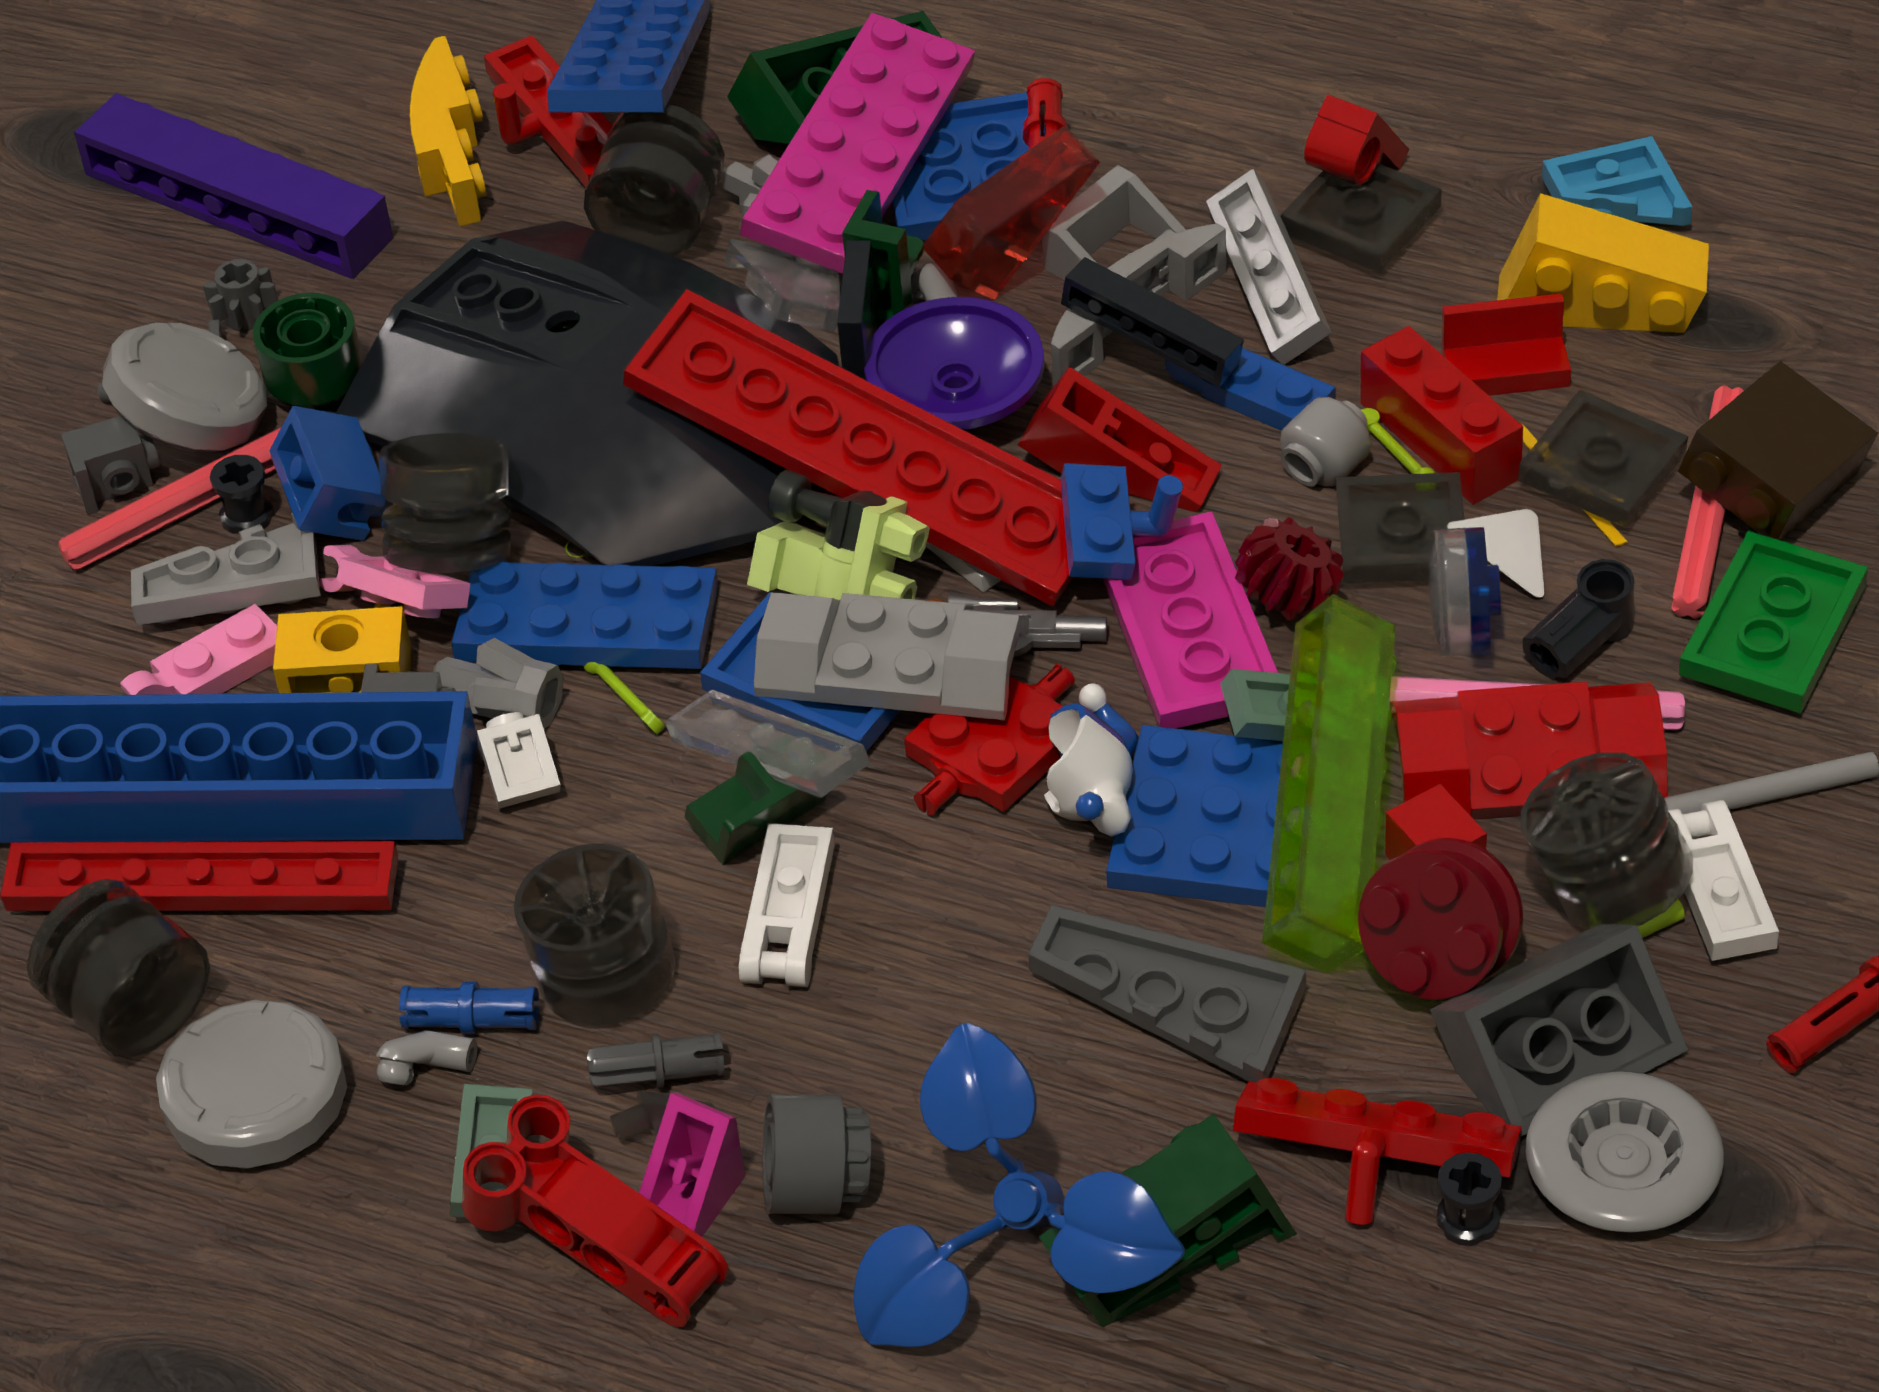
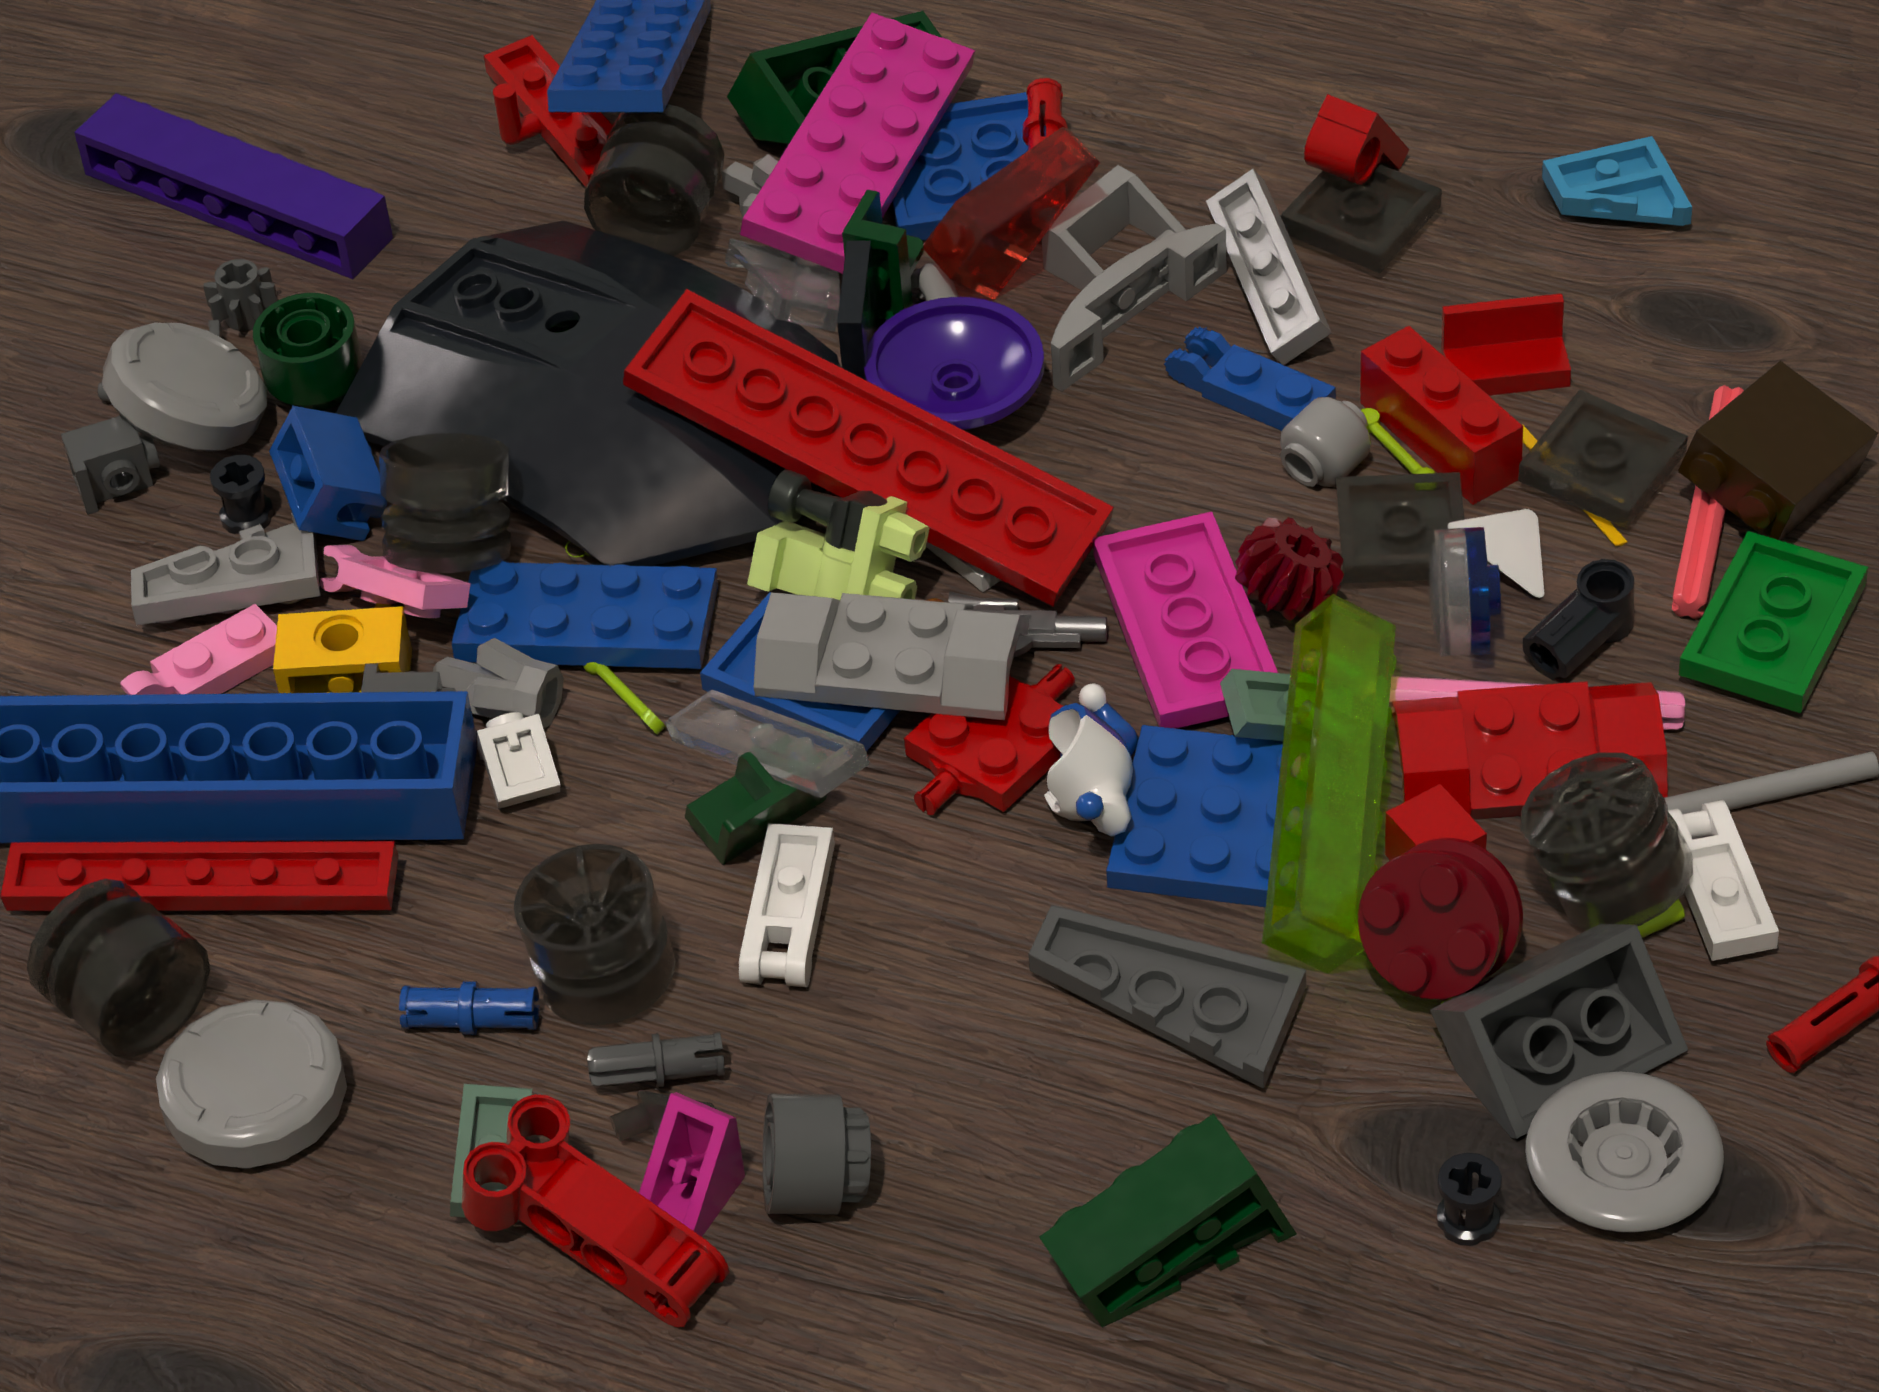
(153, 510): coral axle -> none
(424, 1048): light grey arm -> none
(445, 131): yellow slope -> none
(1093, 427): red slope -> none
(1101, 522): blue plate -> none
(1109, 1226): blue plant -> none
(1152, 321): black piece -> none
(1371, 1130): red plate -> none
(1606, 269): yellow wedge -> none

